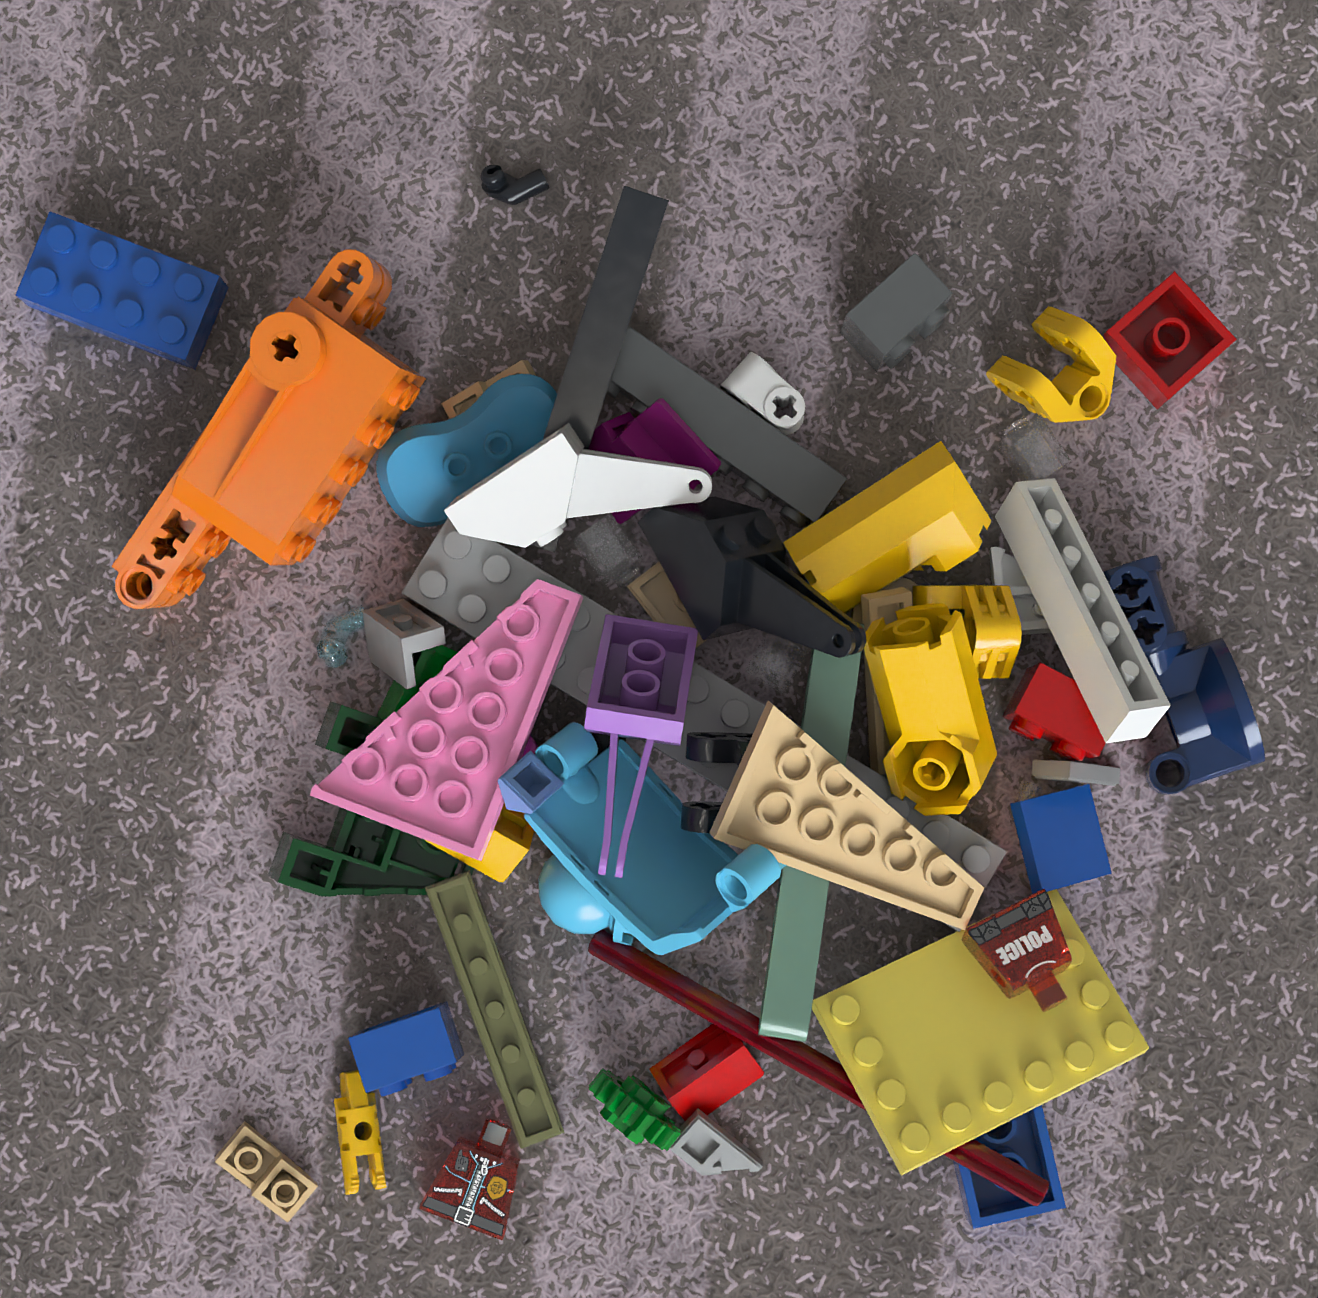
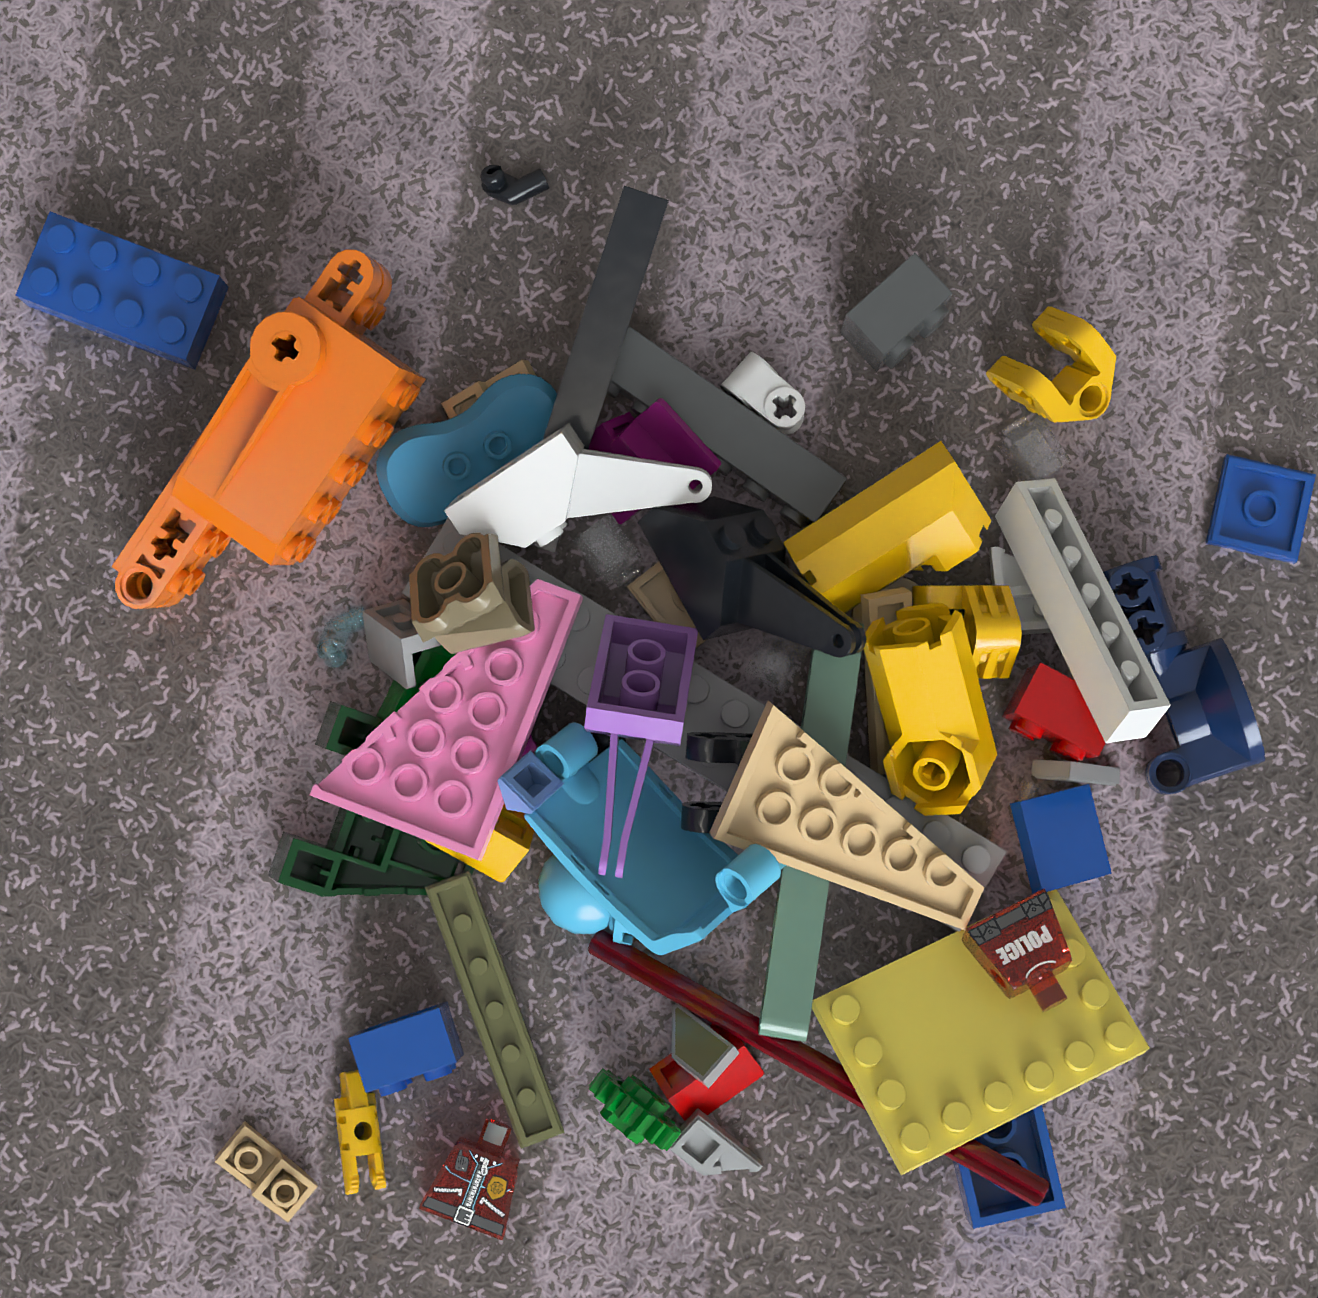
(470, 596): none -> dark tan piece
(699, 1047): none -> olive tile
(1167, 340): red brick -> none
(1260, 508): none -> blue tile

